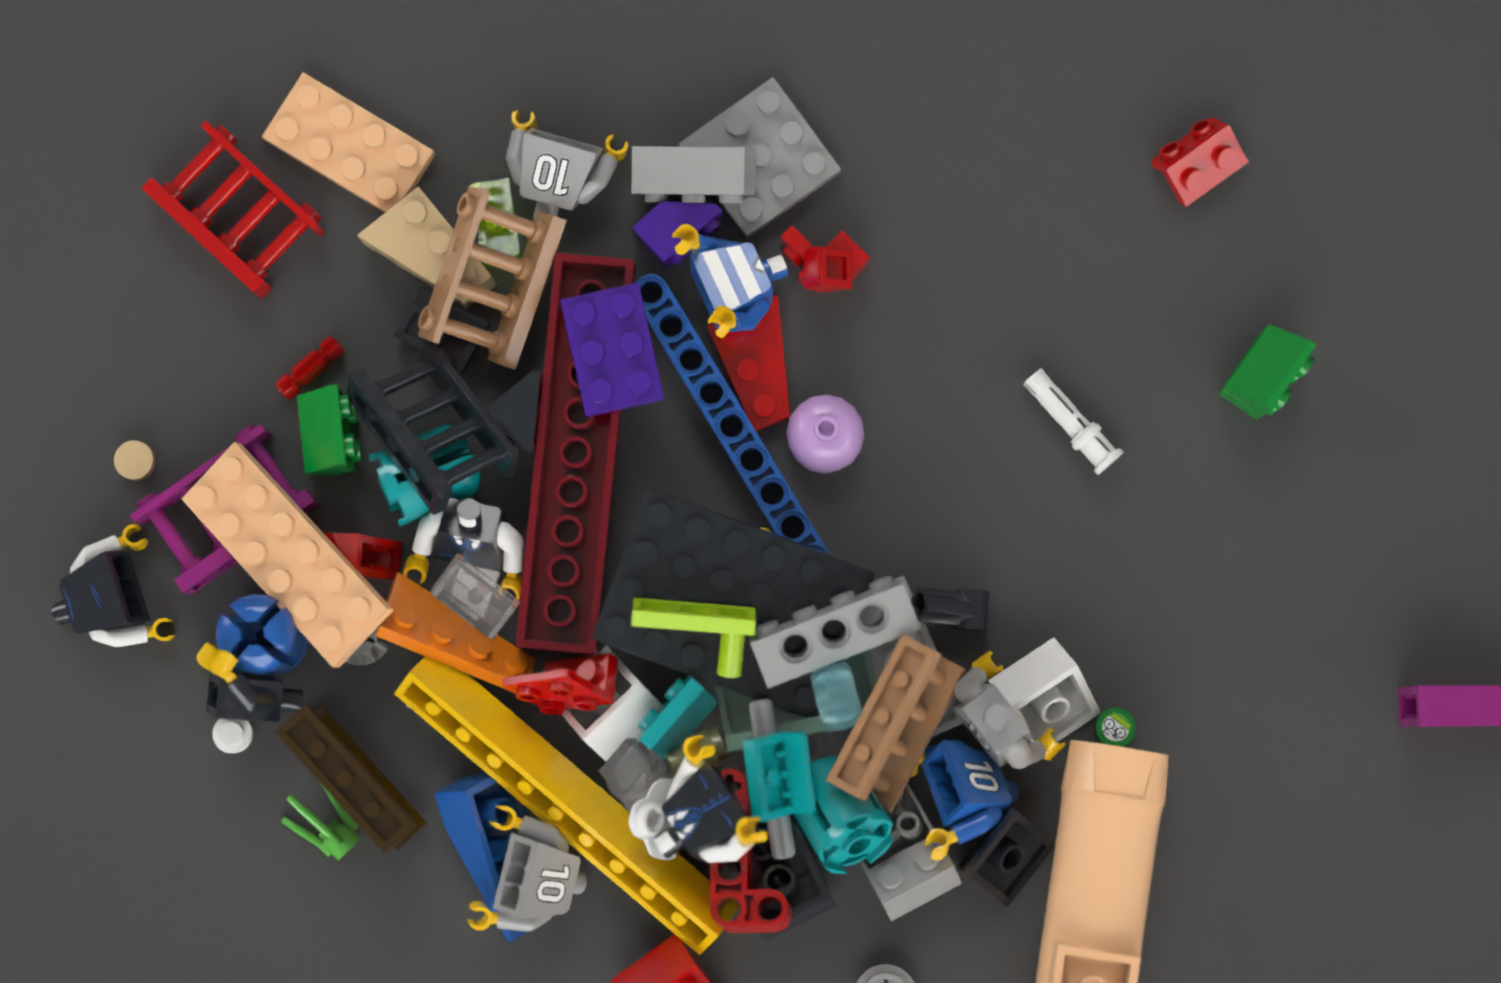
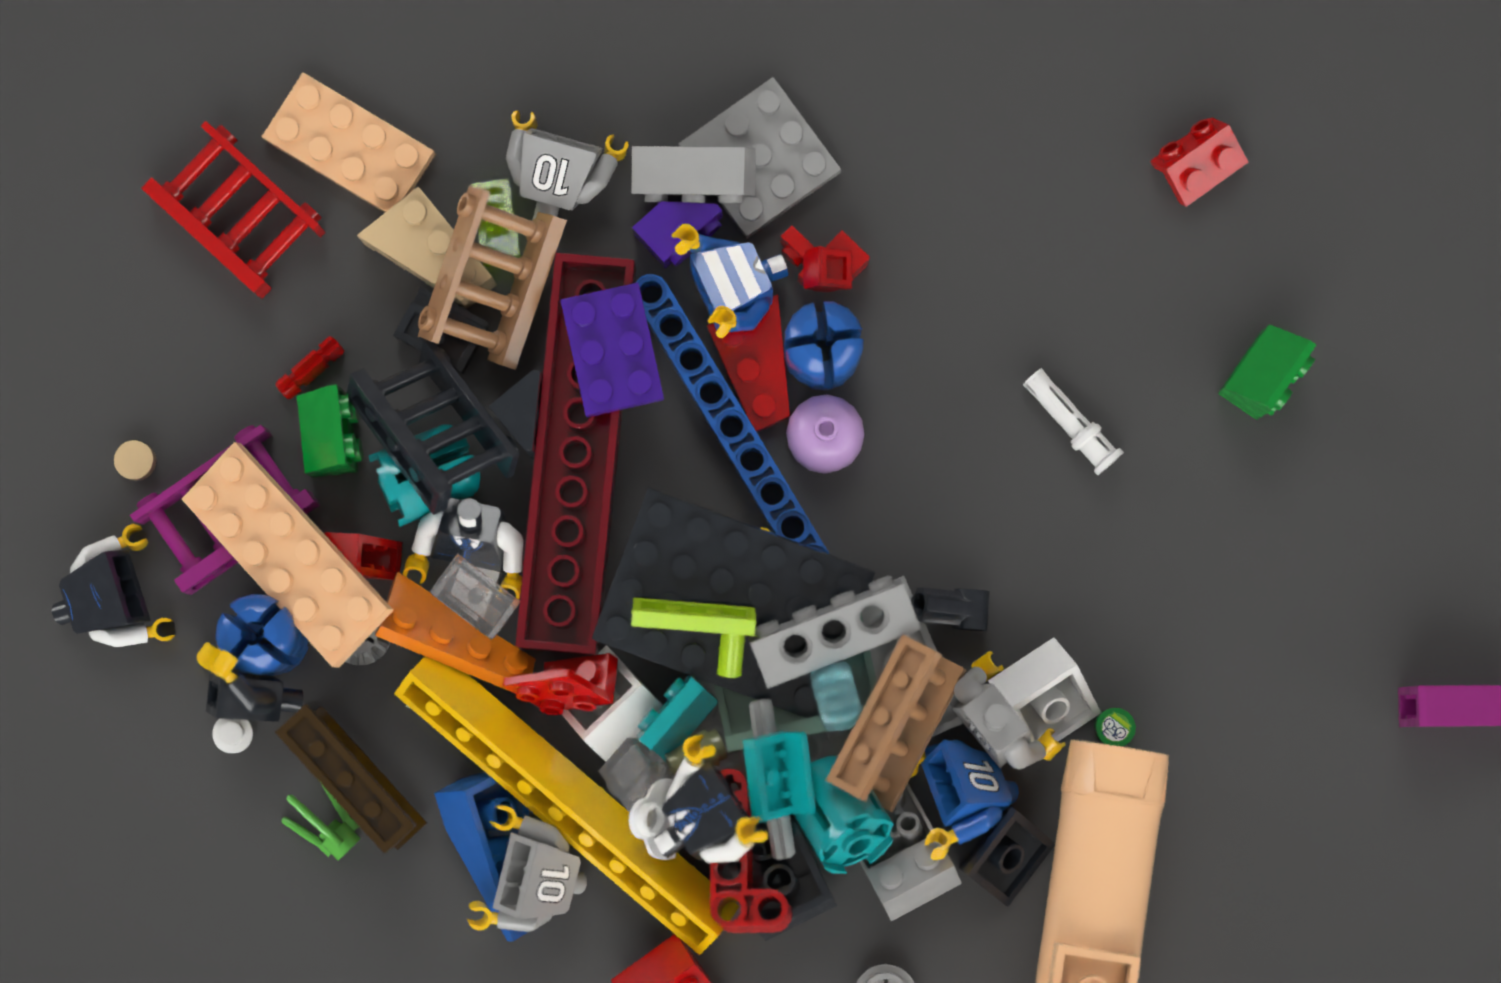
(837, 328): none -> blue cylinder

